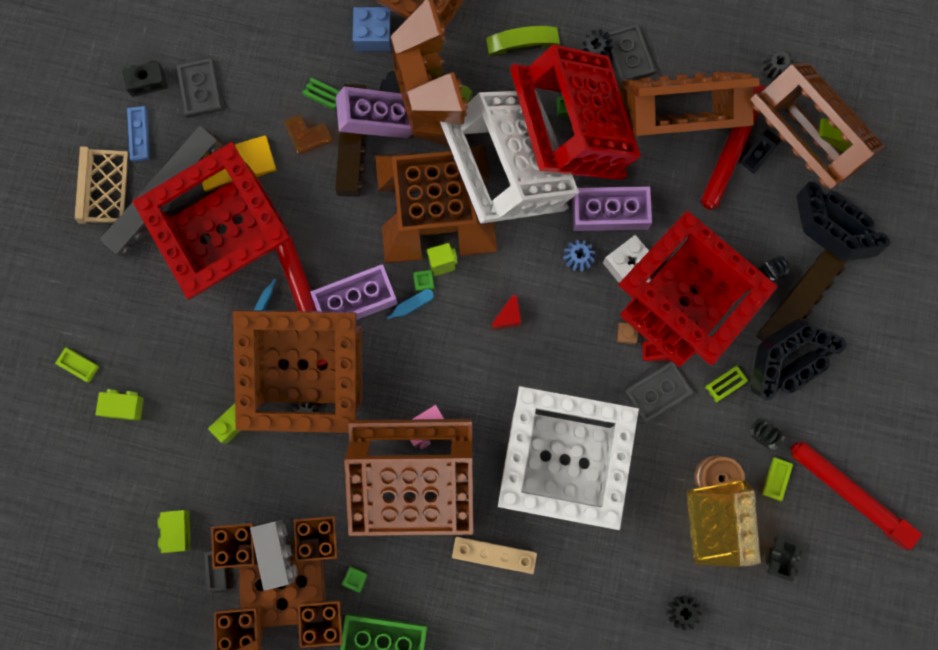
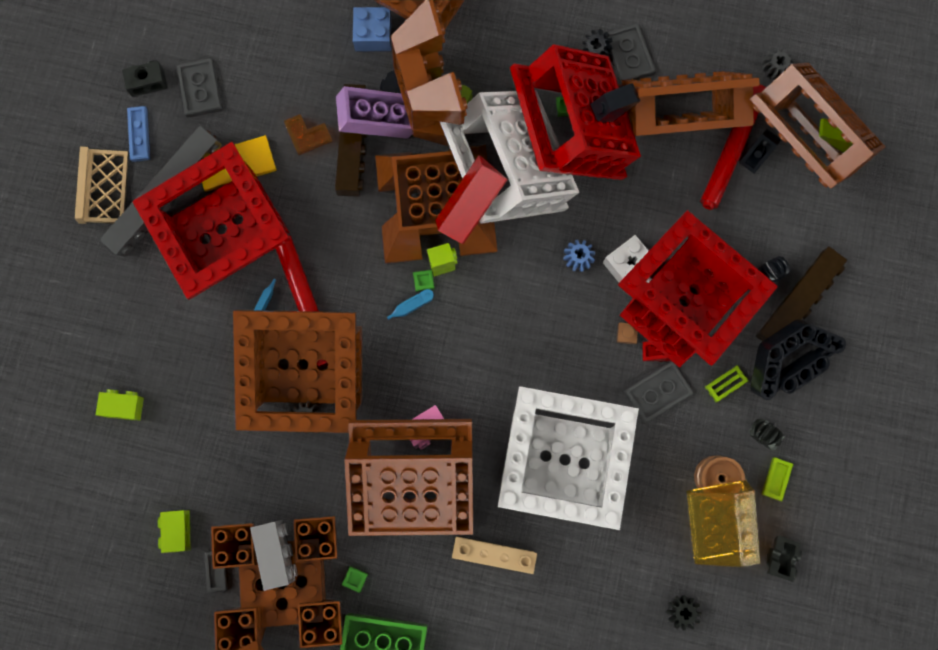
(77, 365): lime tile -> none
(225, 427): lime brick -> none
(306, 93): bright green tile -> none
(360, 293): lavender brick -> none
(470, 200): none -> red slope
(508, 316): red slope -> none
(521, 38): lime slope -> none
(612, 209): lavender brick -> none
(615, 103): none -> black slope
(838, 224): black piece -> none
(895, 529): red brick -> none

